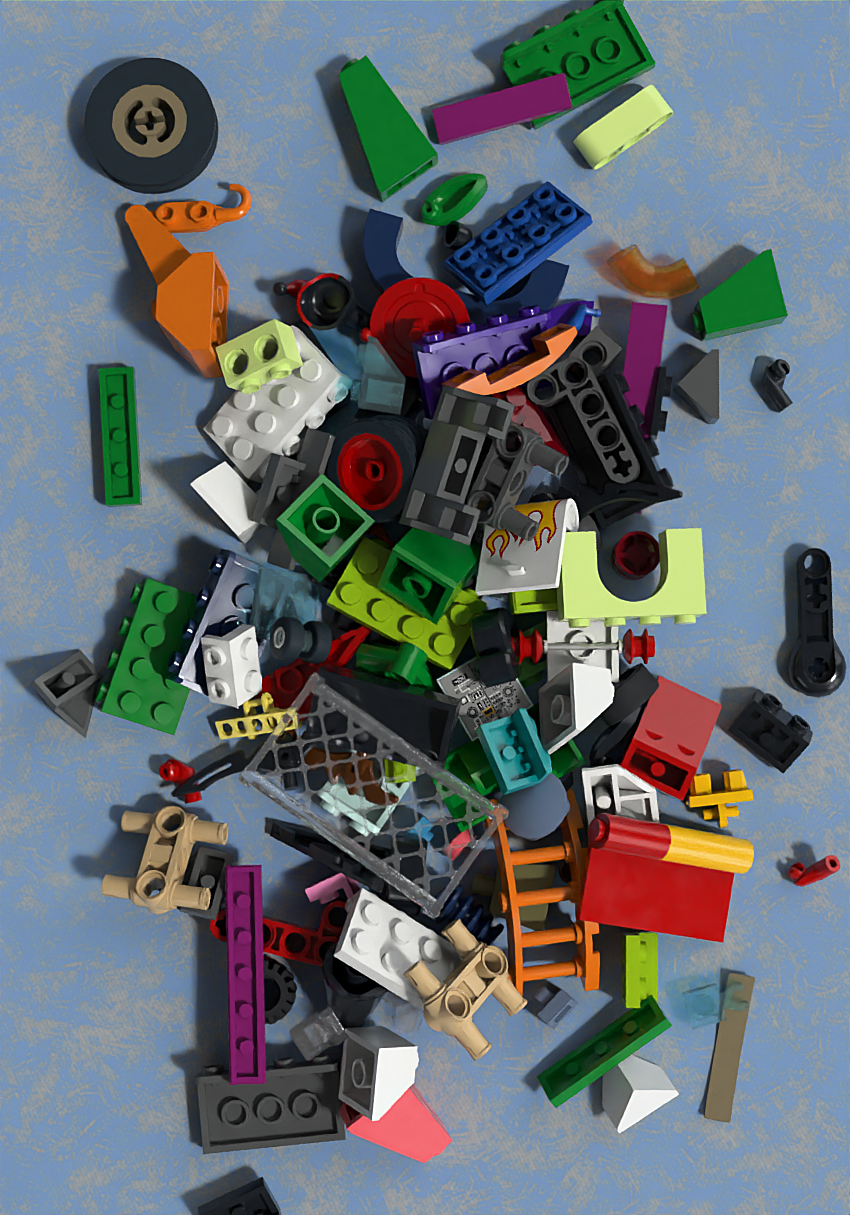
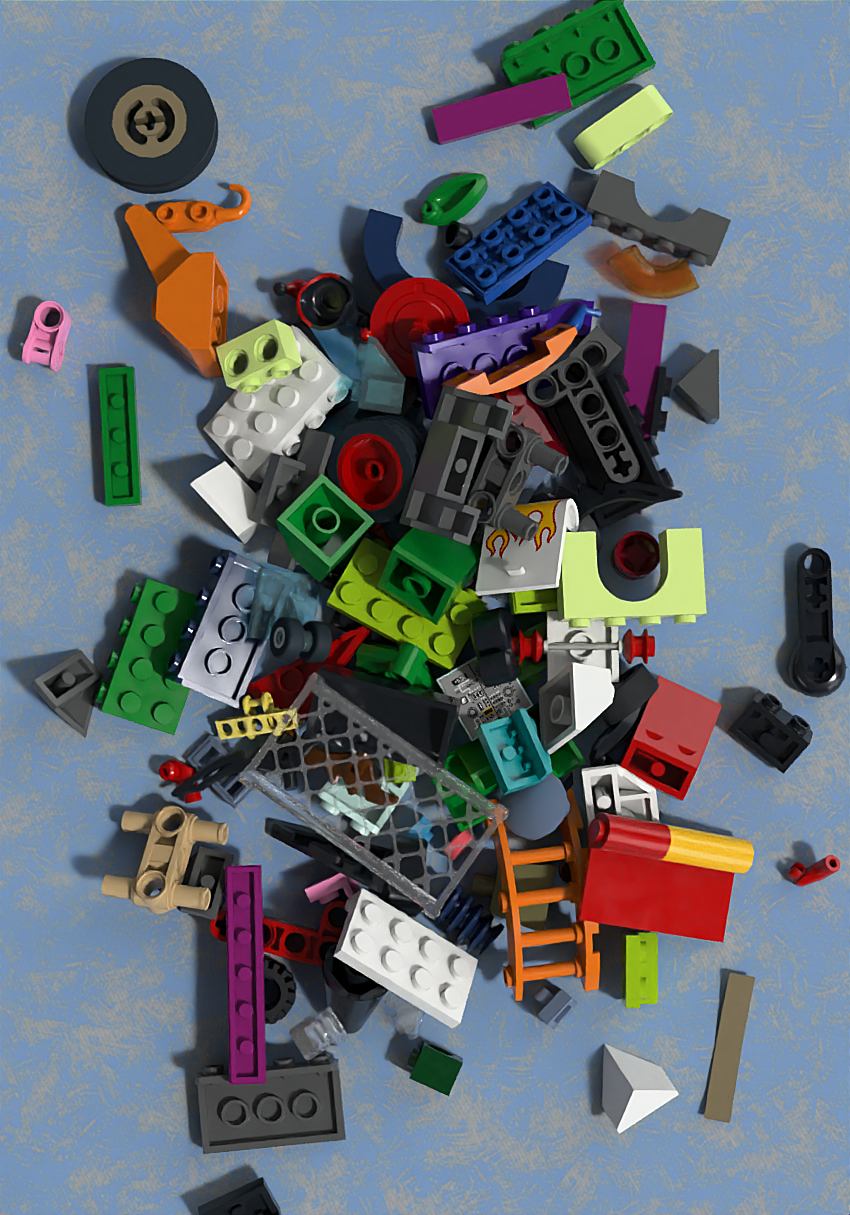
(47, 339): none -> bright pink piece
(232, 666): white bracket -> none
(242, 793): none -> sand blue slope
(375, 1069): white slope -> none
(386, 132): green slope -> none
(406, 1127): coral slope -> none
(434, 1067): none -> dark green brick
(452, 1003): tan piece -> none
(603, 1051): green plate -> none
(694, 237): none -> dark grey arch
(707, 1004): clear light blue plate -> none
(734, 791): yellow hips -> none
(742, 302): green slope -> none
(773, 384): black arm -> none

